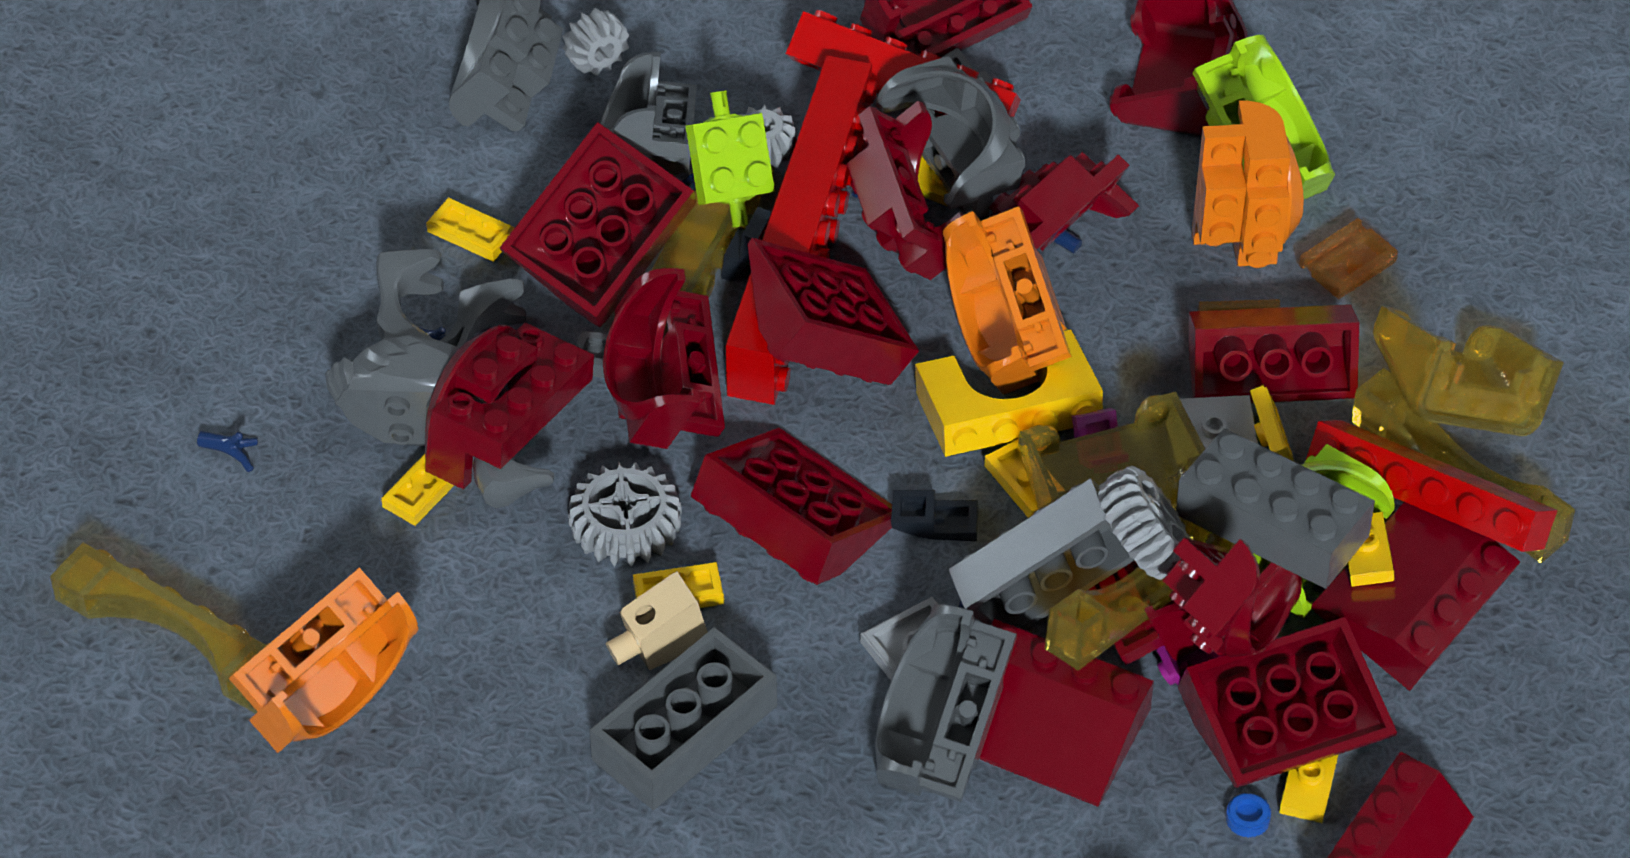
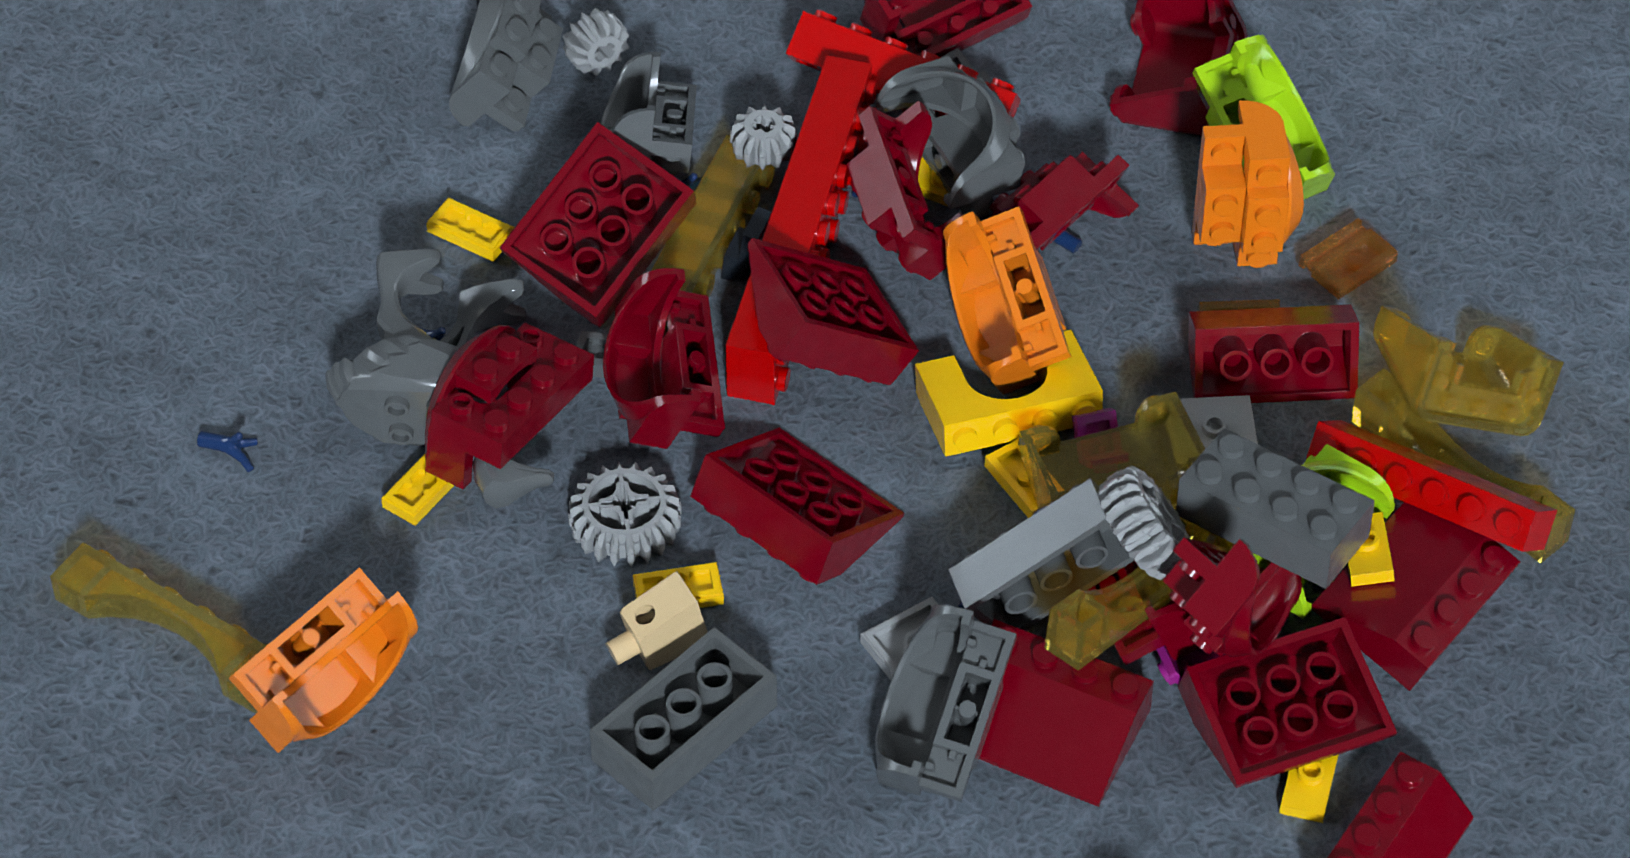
(730, 158): lime plate -> none
(924, 516): black slope -> none
(1248, 815): blue tile -> none
(1270, 428): yellow plate -> none

